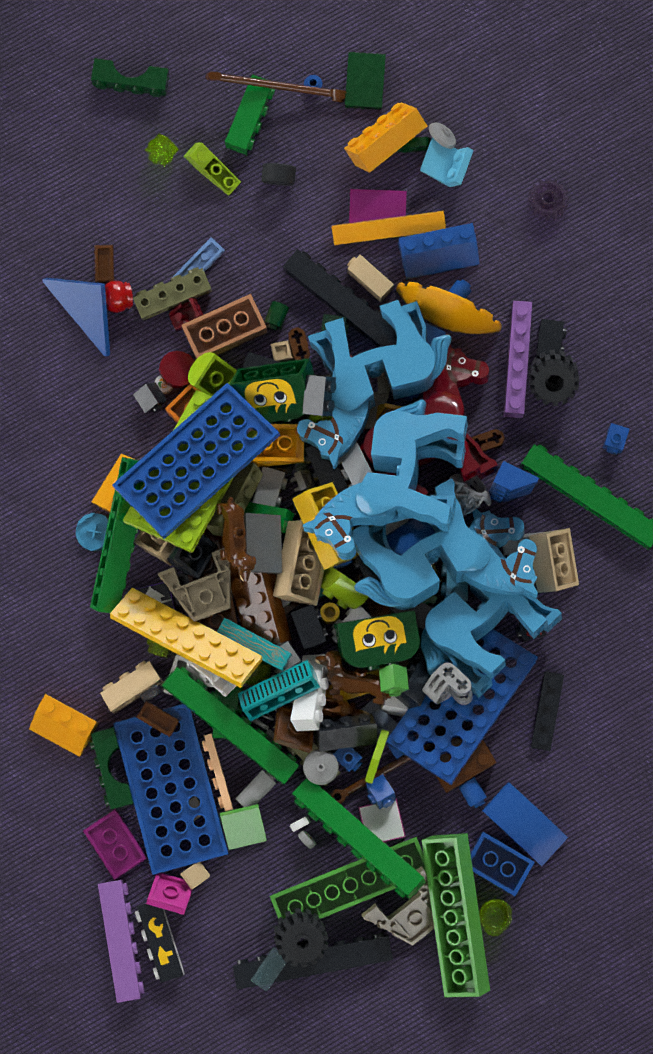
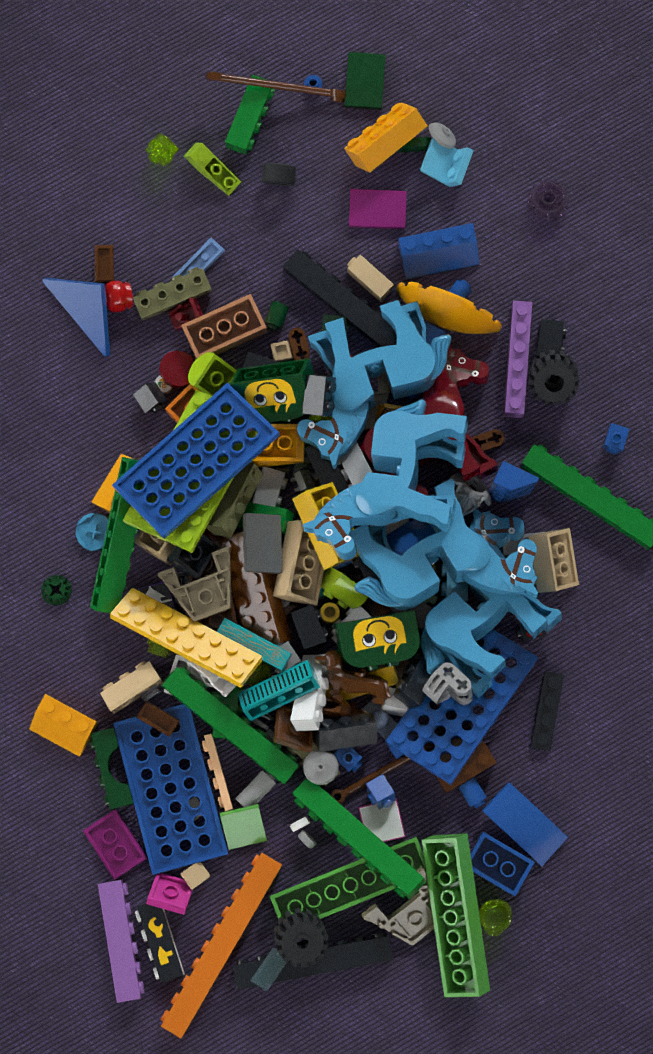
(56, 599): none -> dark green gear
(153, 81): dark green arch -> none
(221, 945): none -> orange brick
(234, 539): reddish brown animal -> none
(376, 756): lime tile -> none
(388, 227): light orange tile -> none
(393, 679): bright green brick -> none

